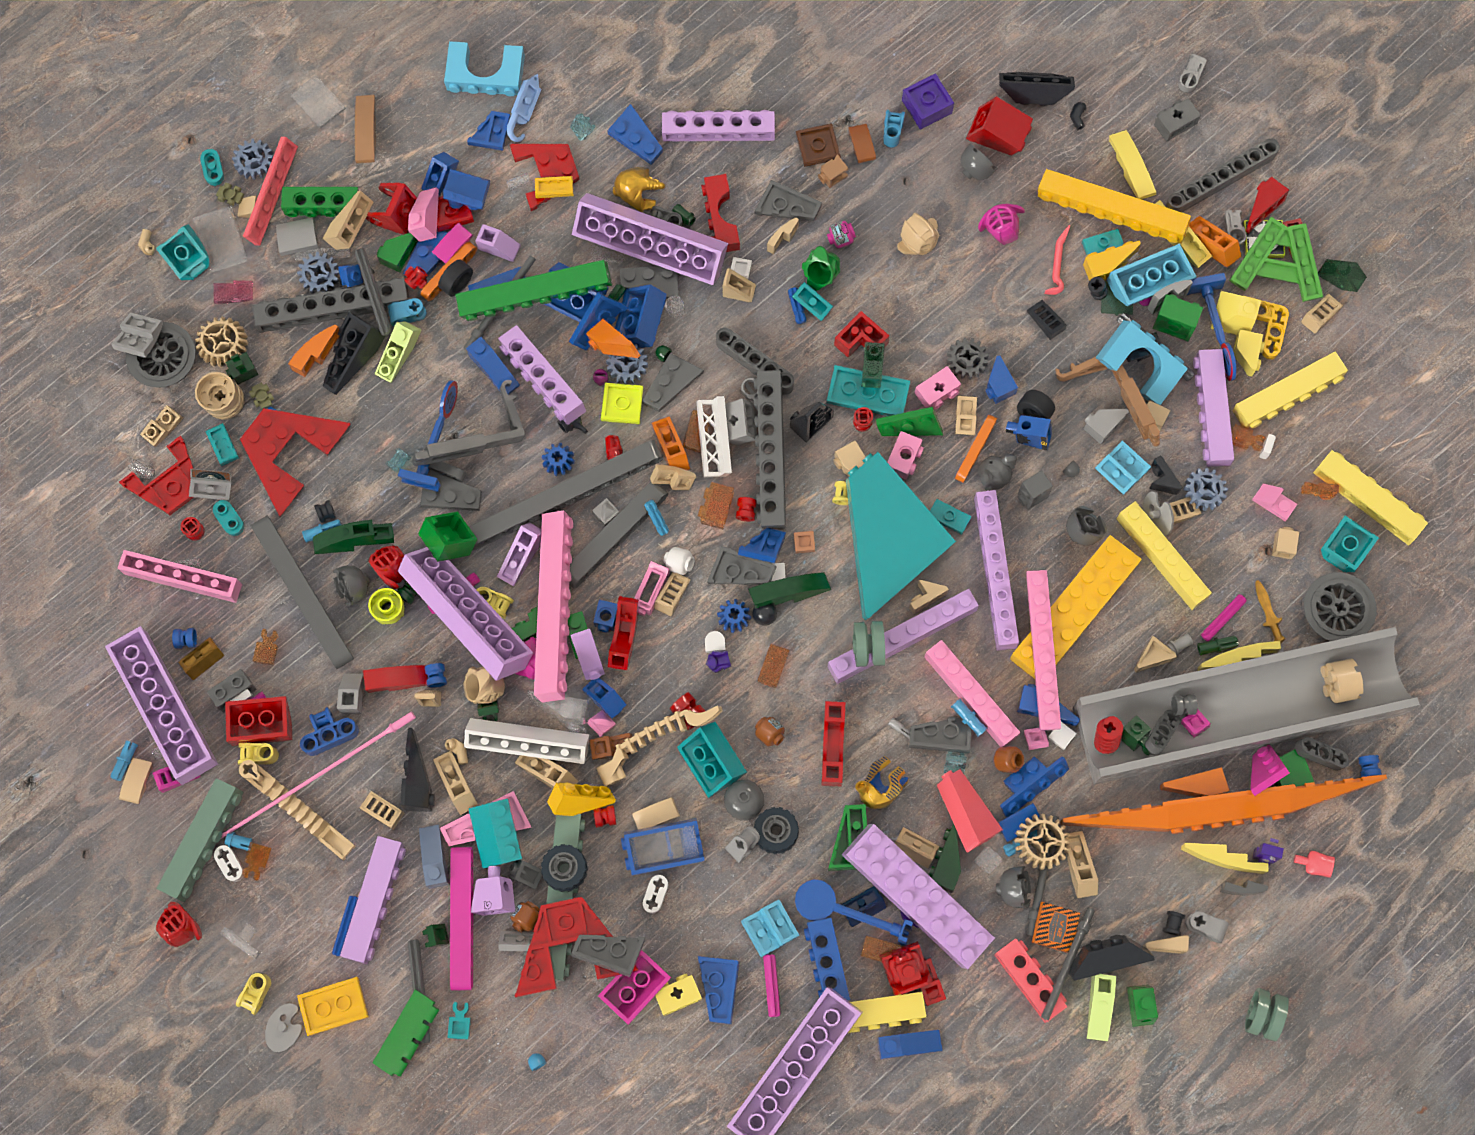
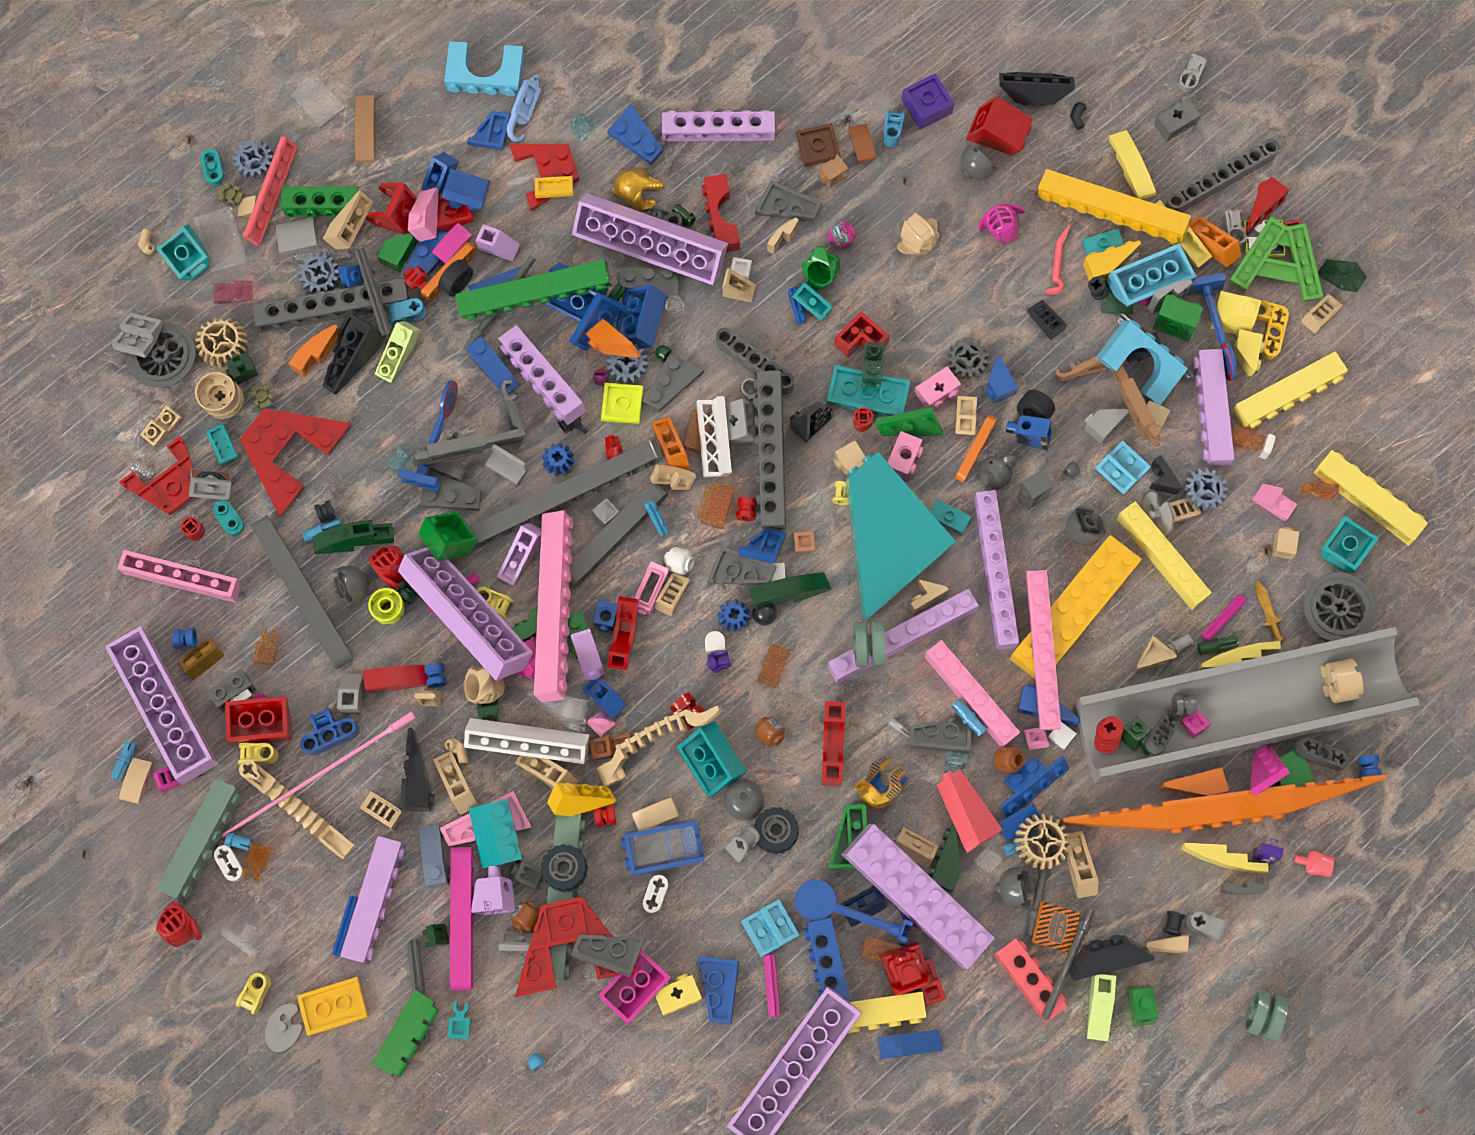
(506, 465): none -> light grey panel

